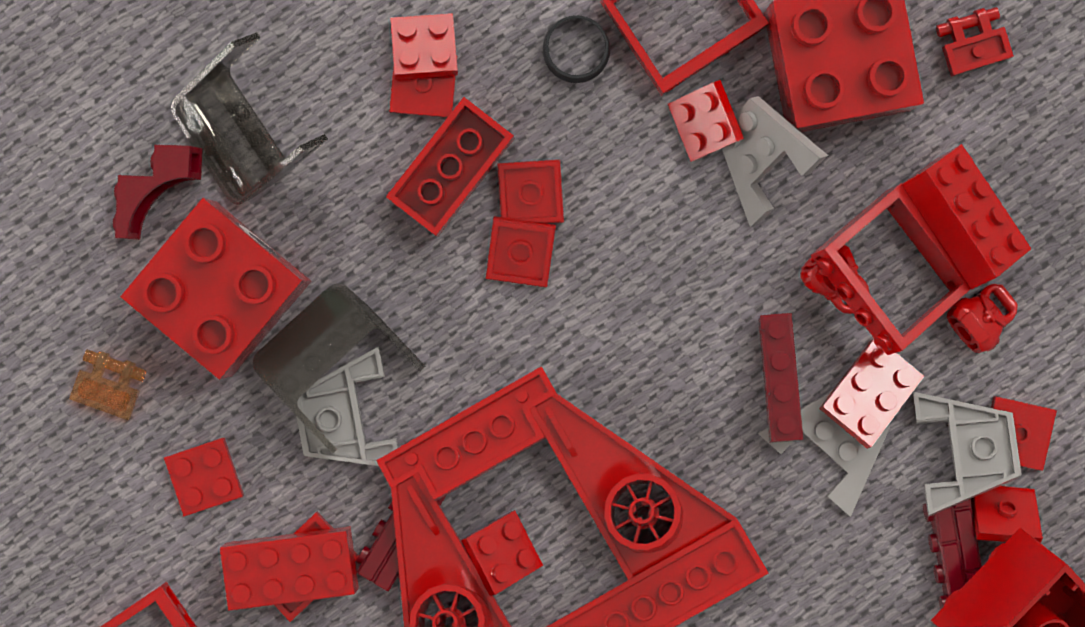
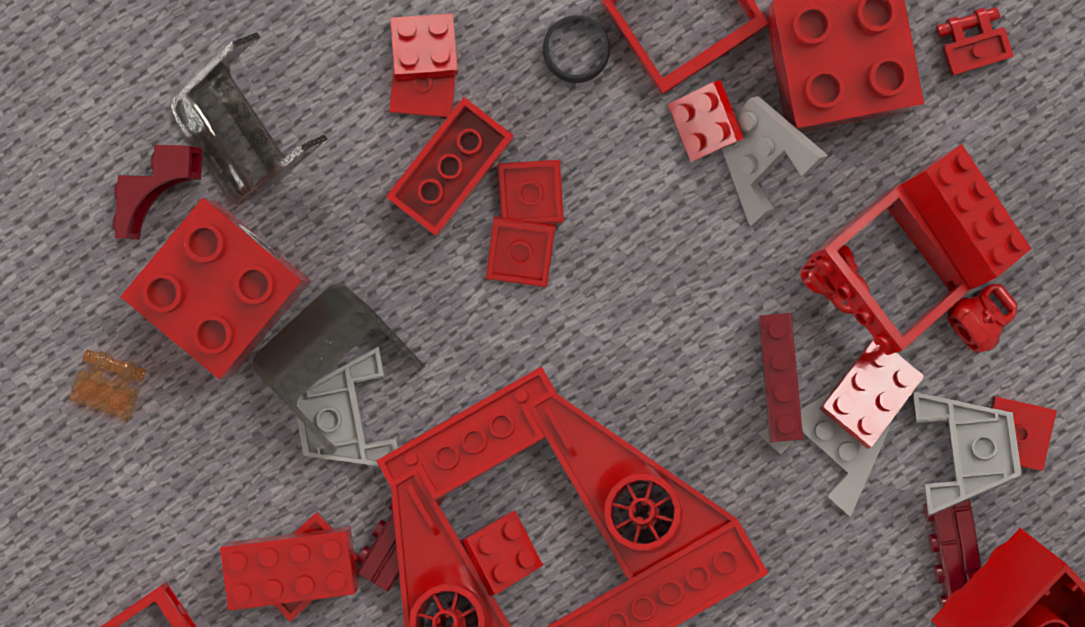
(203, 476): red plate -> none
(1004, 511): red plate -> none

